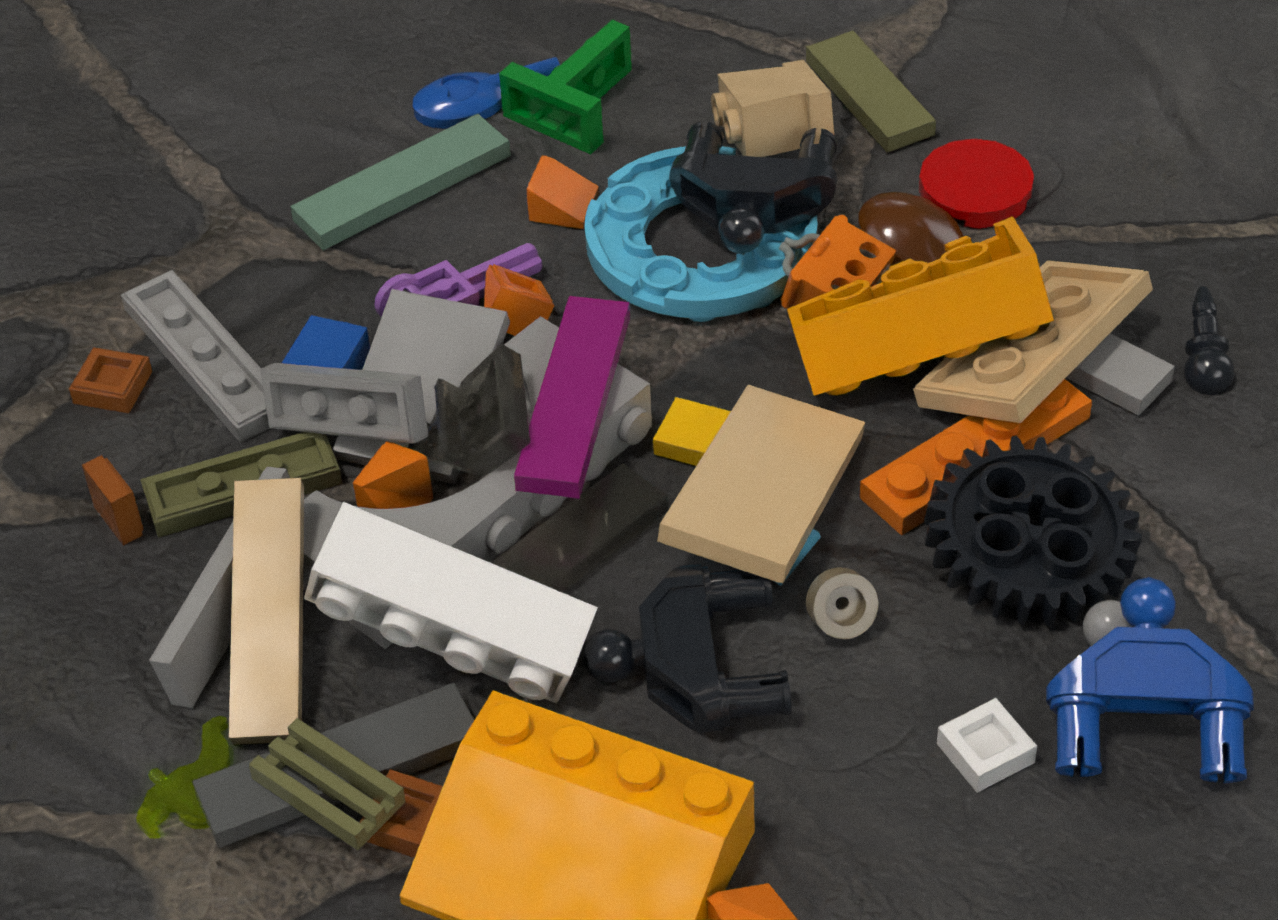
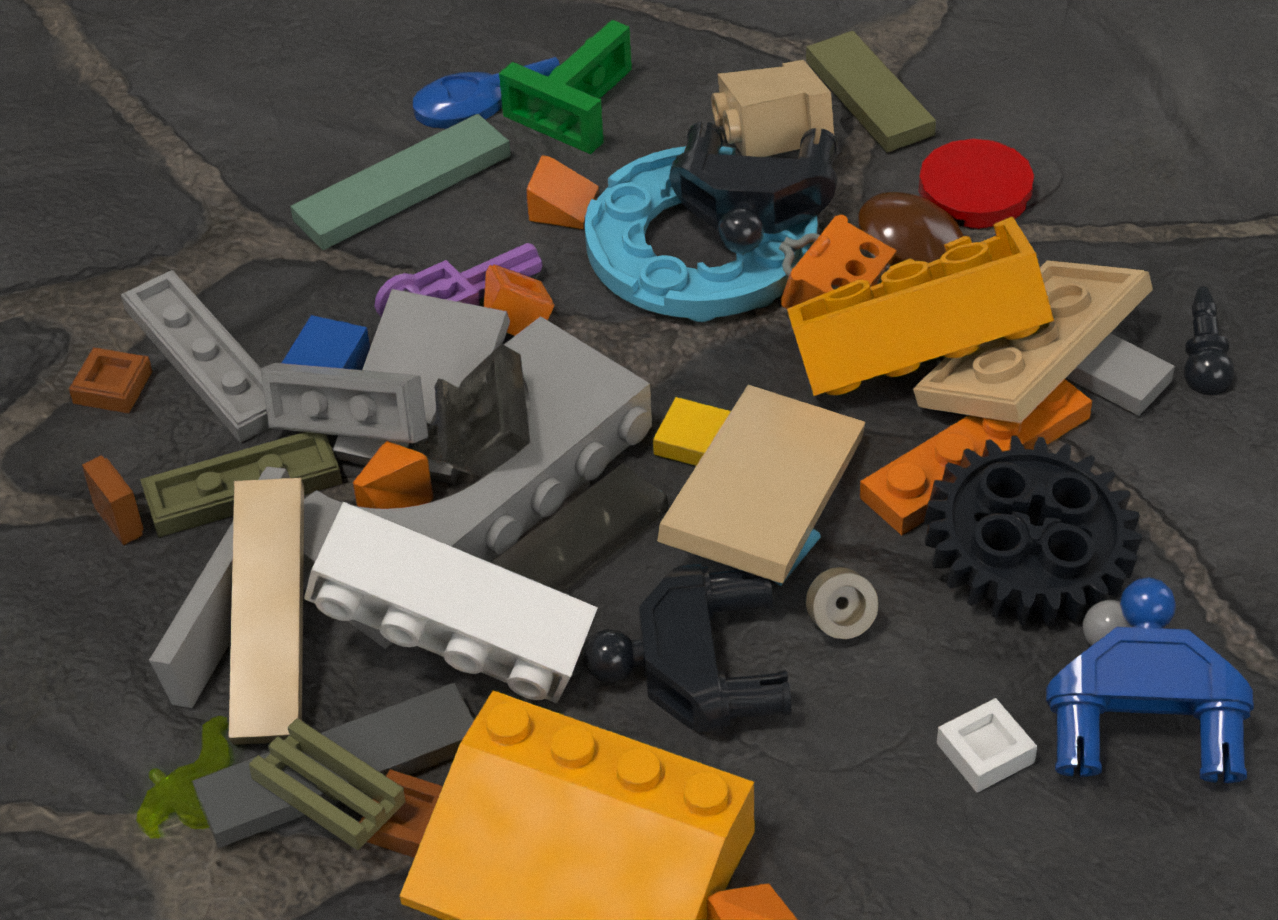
(573, 397): magenta tile -> none

